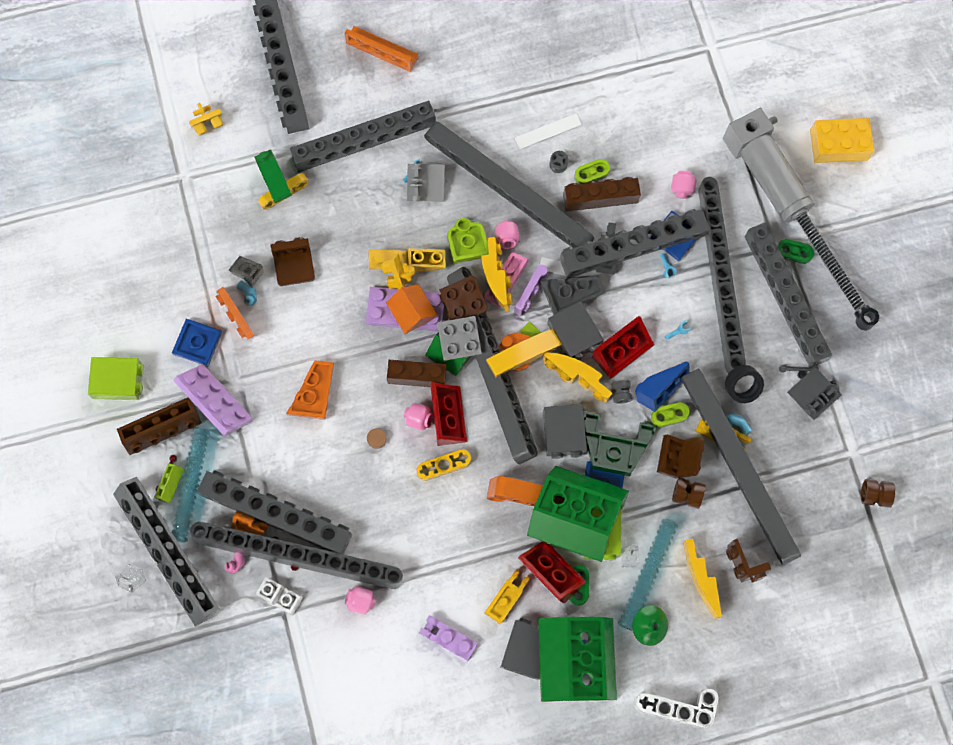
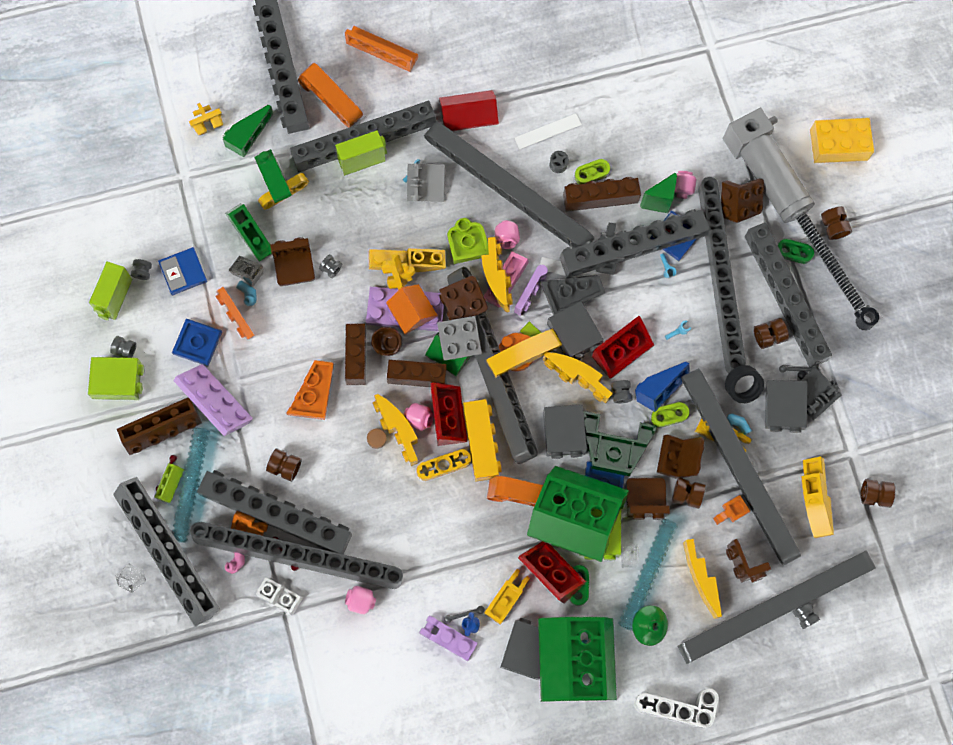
(110, 291): none -> lime brick
(122, 347): none -> dark grey wheel
(141, 269): none -> dark grey wheel
(182, 271): none -> blue tile
(246, 131): none -> green slope
(249, 231): none -> green slope
(282, 464): none -> reddish brown wheel
(330, 94): none -> orange beam
(330, 266): none -> dark grey wheel
(355, 354): none -> reddish brown brick
(361, 152): none -> lime brick
(386, 341): none -> reddish brown hair
(395, 421): none -> yellow slope
(469, 110): none -> red slope
(470, 624): none -> blue plate
(480, 439): none -> yellow brick
(480, 610): none -> dark grey hinge
(647, 498): none -> reddish brown bracket
(660, 196): none -> green slope
(733, 509): none -> orange plate
(742, 201): none -> reddish brown bracket
(772, 332): none -> reddish brown wheel
(776, 607): none -> dark grey beam
(786, 405): none -> dark grey brick
(806, 615): none -> dark grey wheel
(816, 498): none -> yellow slope
(836, 221): none -> reddish brown wheel

